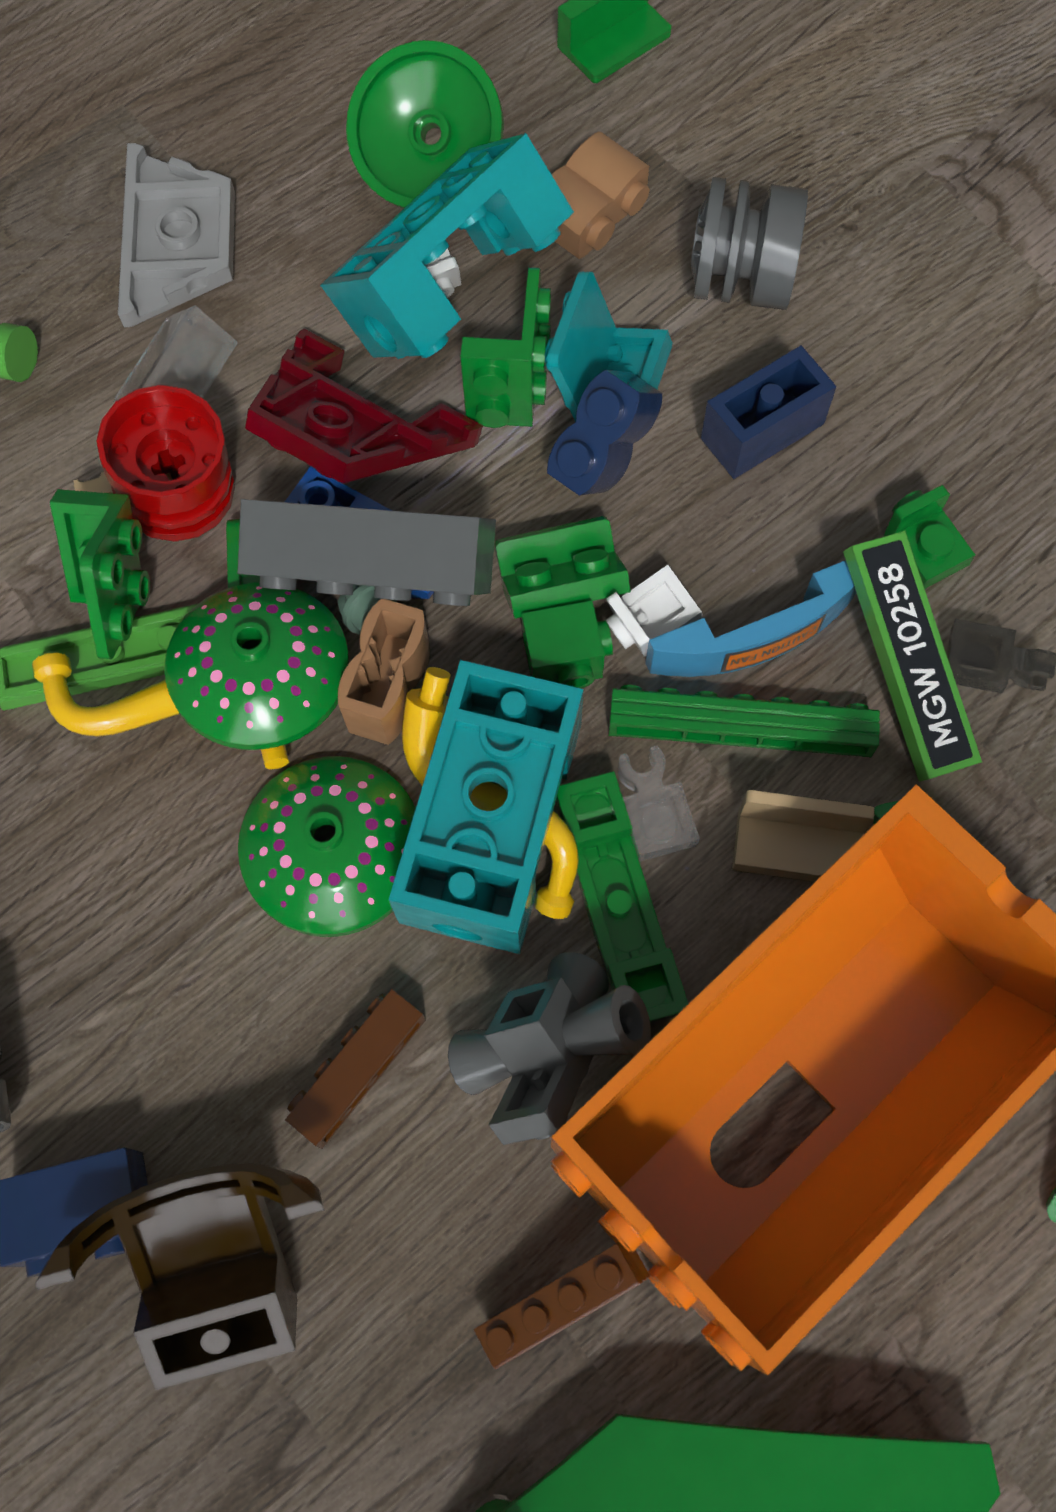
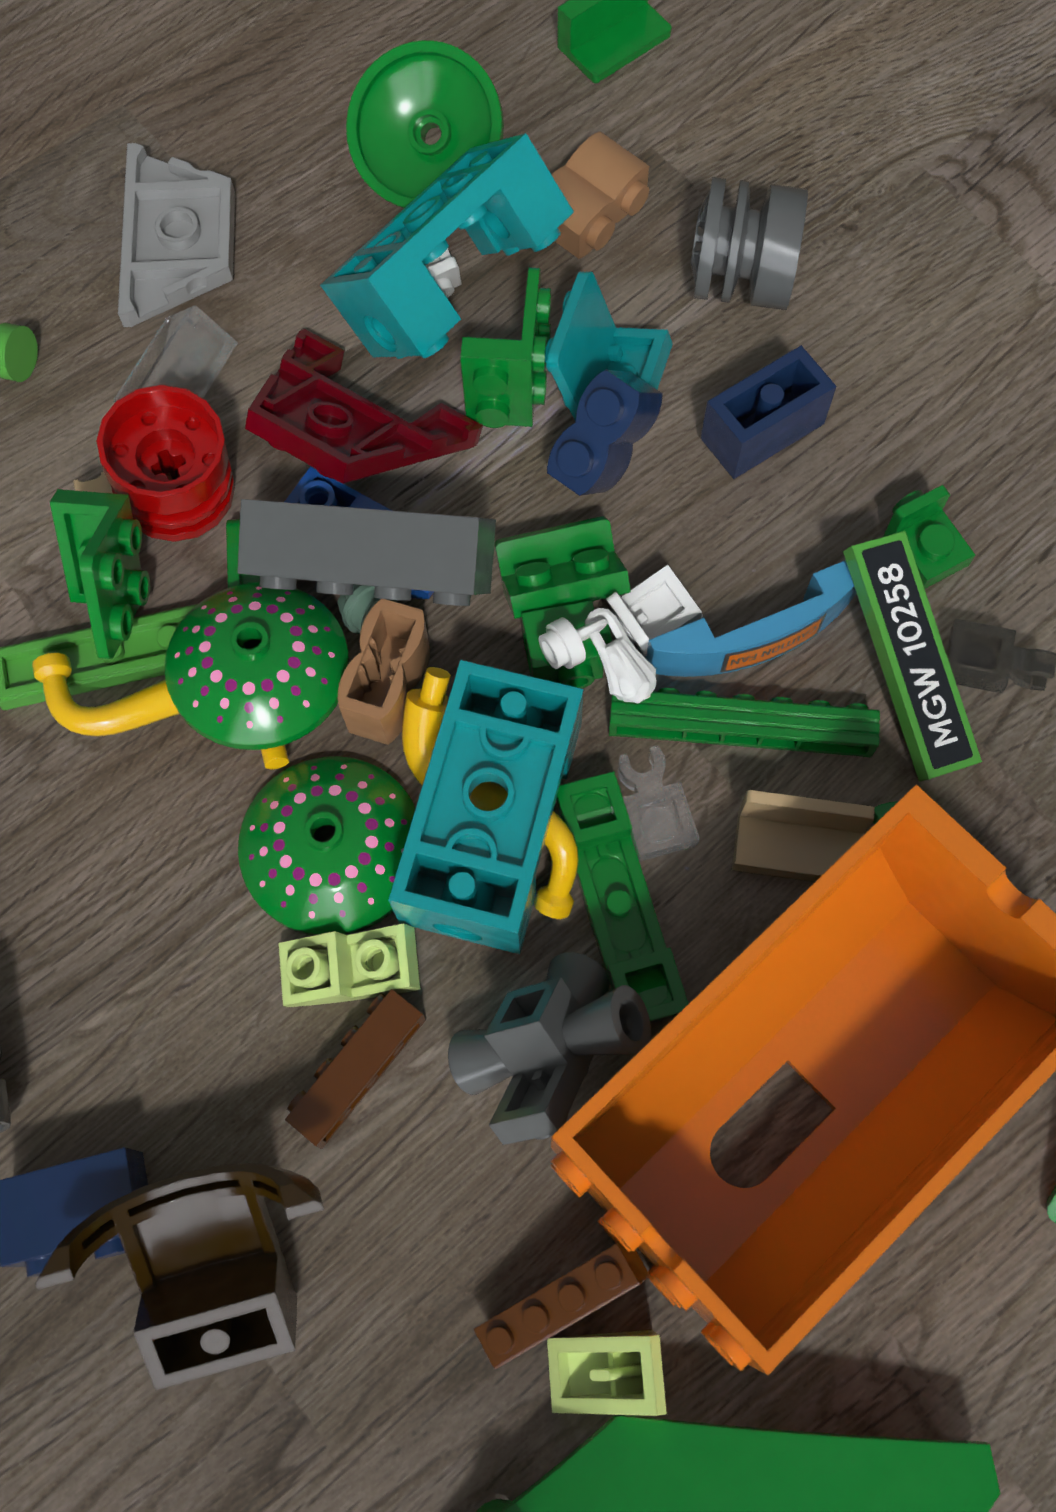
(348, 967): none -> yellowish green slope
(607, 1374): none -> yellowish green slope
(627, 670): none -> white piece

